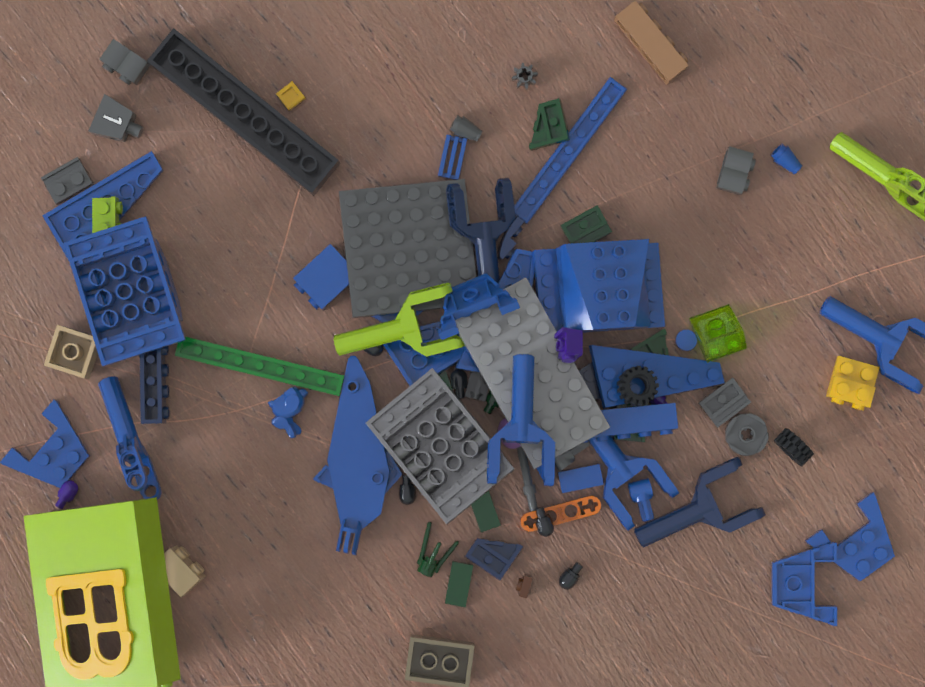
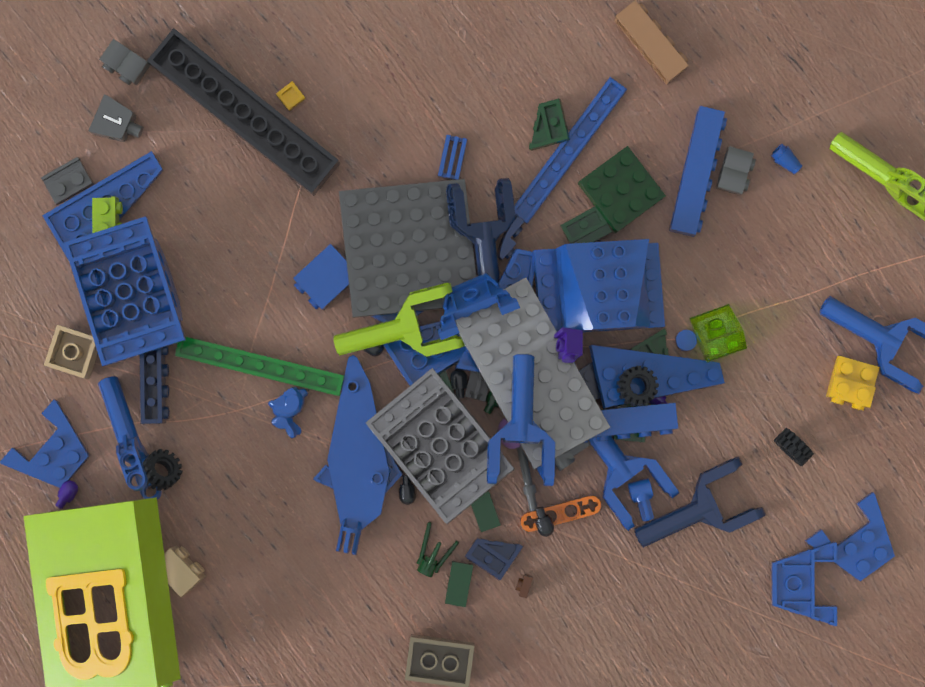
(169, 463): none -> black tyre
(464, 128): dark grey cone -> none
(528, 70): dark grey gear -> none
(570, 576): black cylinder -> none
(580, 478): blue tile -> none
(621, 189): none -> dark green plate
(697, 170): none -> blue brick
(724, 402): dark grey plate -> none
(749, 446): dark grey plate -> none

